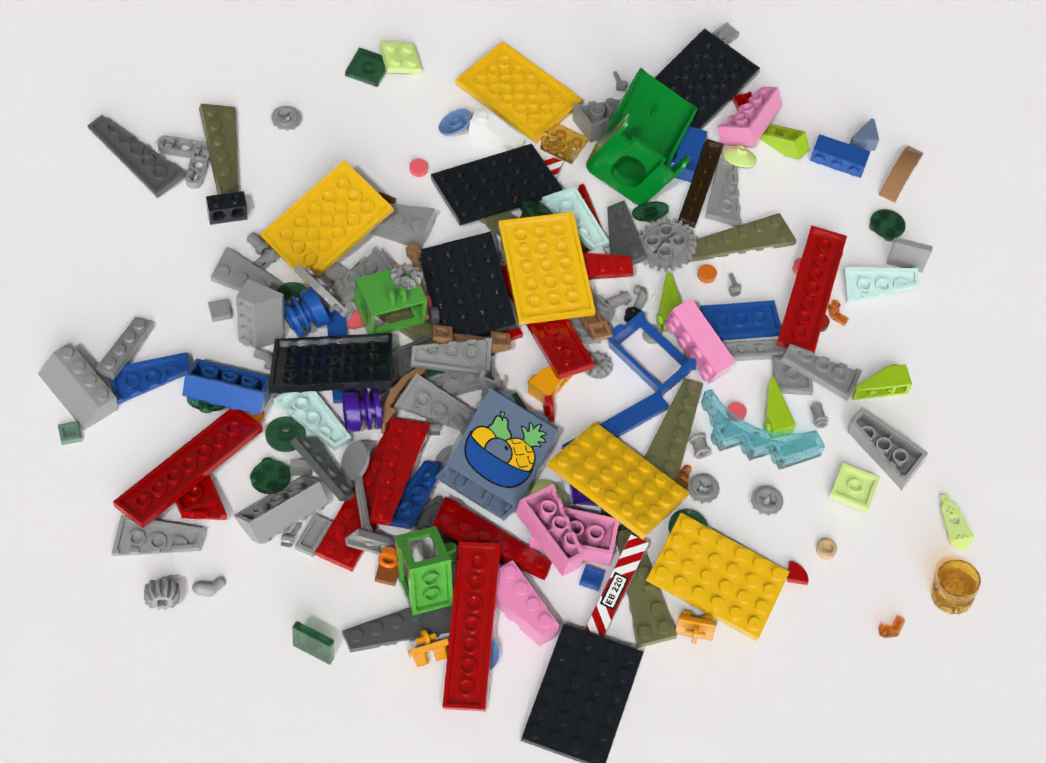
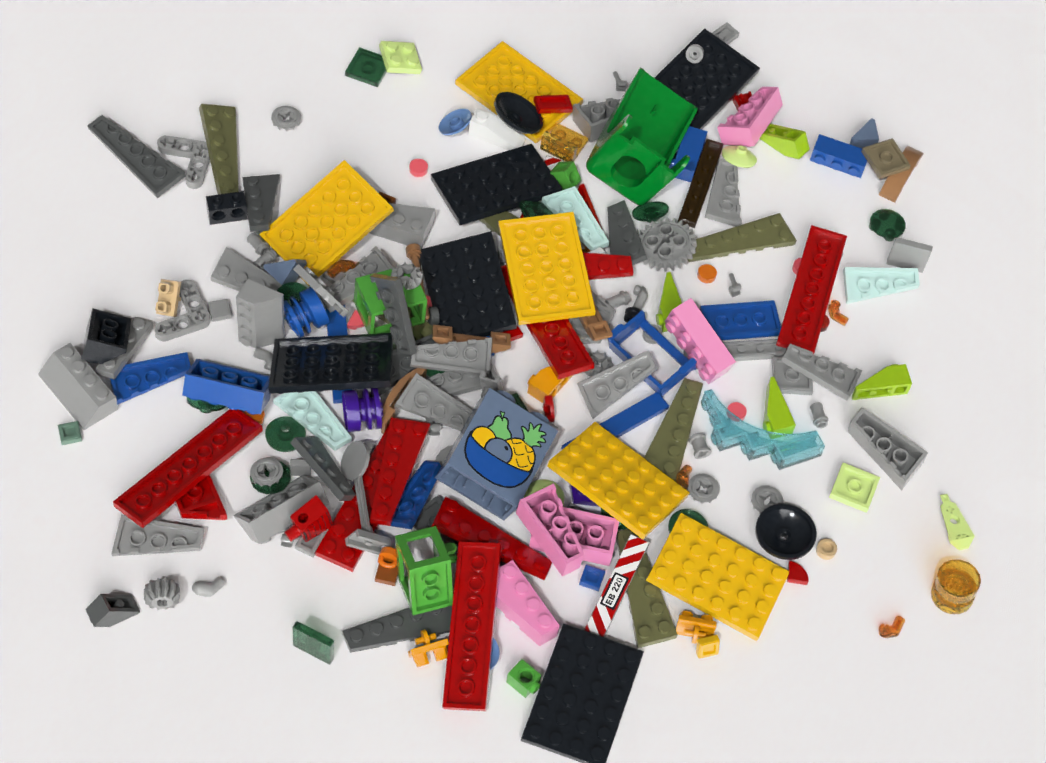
(105, 336): none -> black slope
(111, 609): none -> dark grey slope
(168, 297): none -> tan hips
(190, 317): none -> light grey beam
(260, 200): none -> dark grey wing
(273, 466): none -> light grey gear
(283, 271): none -> sand blue slope
(309, 520): none -> red torso
(341, 266): none -> clear orange arm
(392, 294): none -> dark grey wing
(518, 113): none -> black dish
(524, 670): none -> bright green brick
(553, 104): none -> red tile
(566, 174): none -> bright green brick
(611, 384): none -> light grey wing
(694, 53): none -> light grey tile
(707, 646): none -> yellow tile
(785, 522): none -> black dish
(886, 158): none -> dark tan tile

